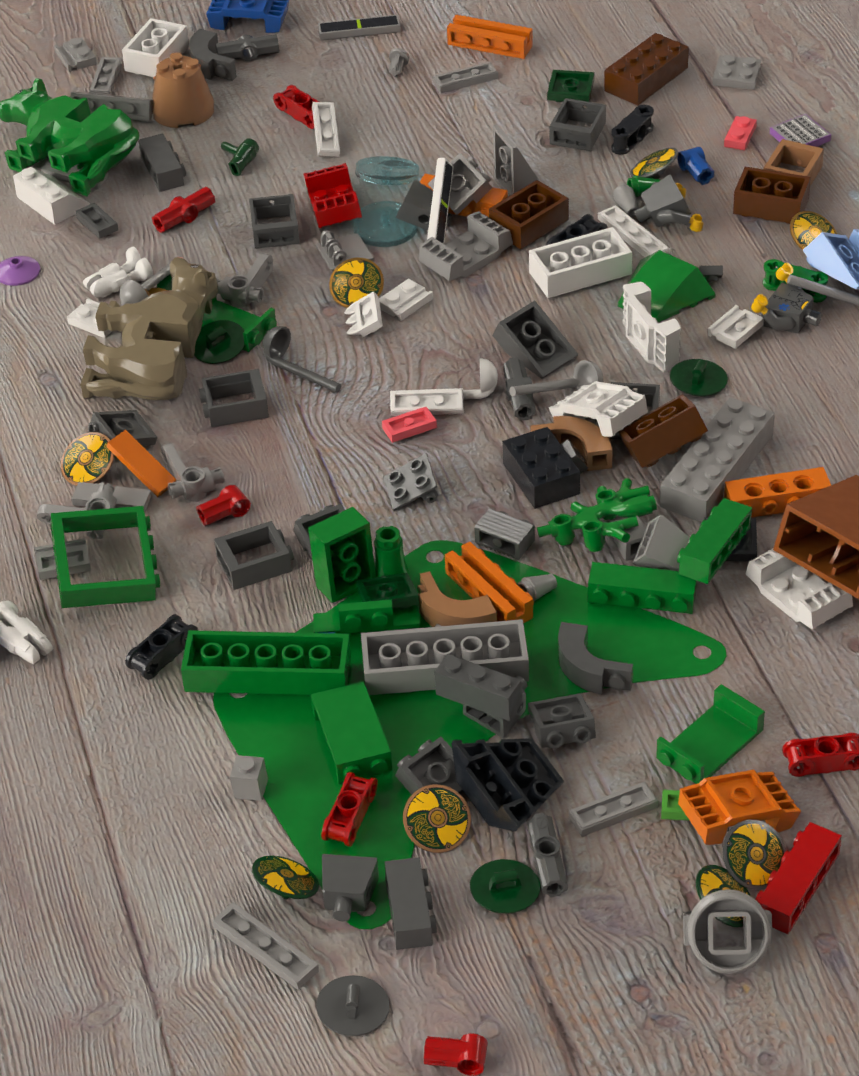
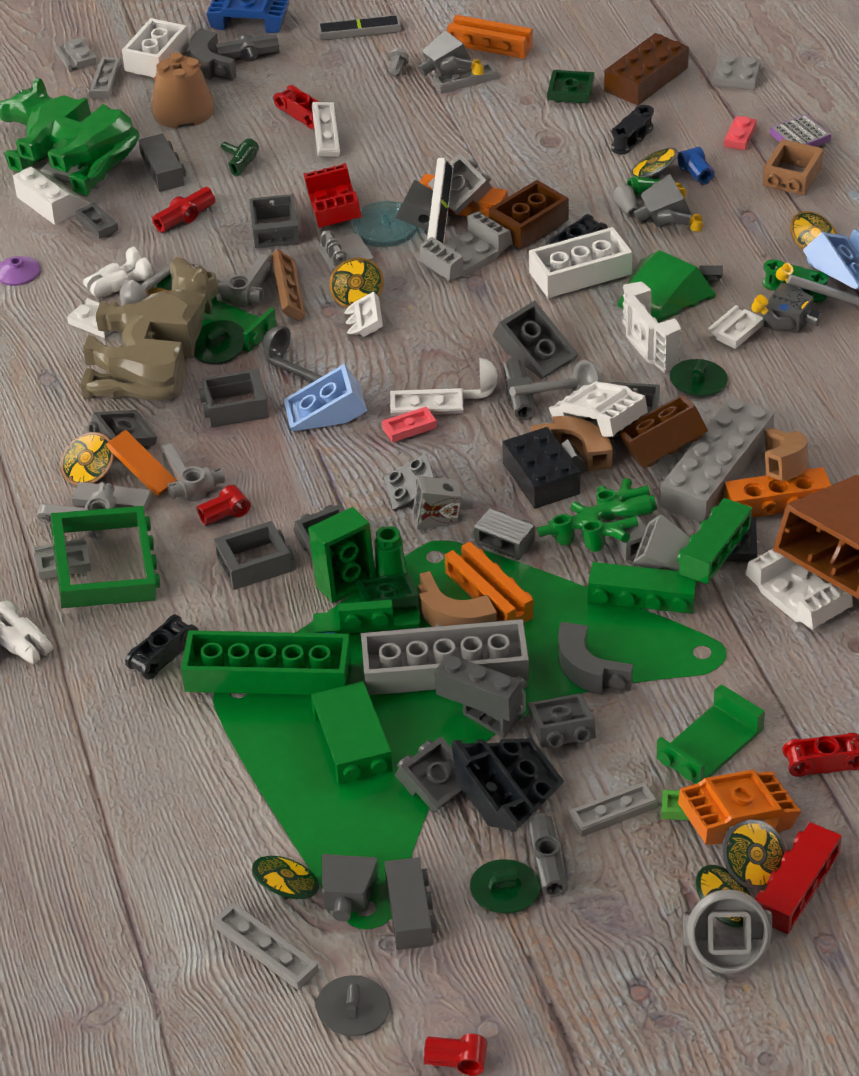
(133, 107): light grey tile -> none
(249, 777): light grey brick -> none
(288, 285): none -> medium nougat plate
(326, 402): none -> light blue slope
(349, 809): red piece -> none
(387, 170): clear light blue piece -> none
(405, 299): white plate -> none
(436, 818): shield -> none
(438, 502): none -> light grey torso
(446, 55): none -> dark grey torso
(510, 166): light grey slope -> none
(538, 585): light grey cone -> none
(576, 136): dark grey window -> none
(631, 231): white tile -> none
(770, 194): reddish brown brick -> none
(785, 454): none -> medium nougat arch

